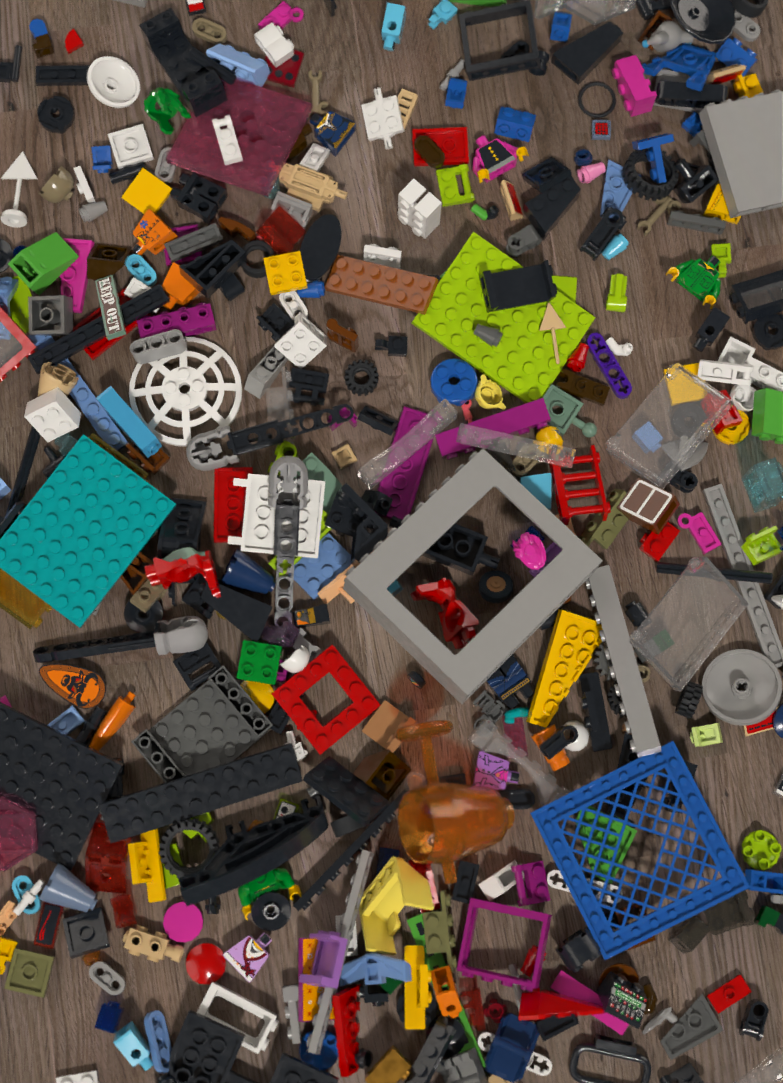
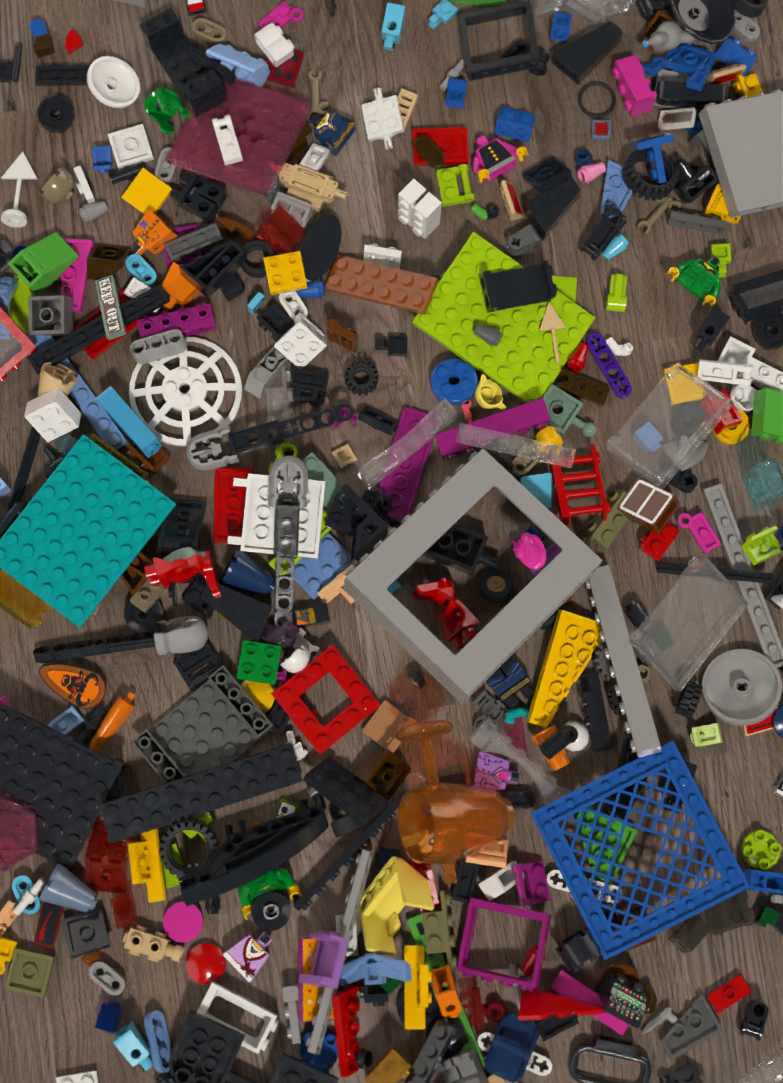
(256, 303): none -> medium azure tile
(492, 856): none -> light nougat plate
(677, 119): none -> tile

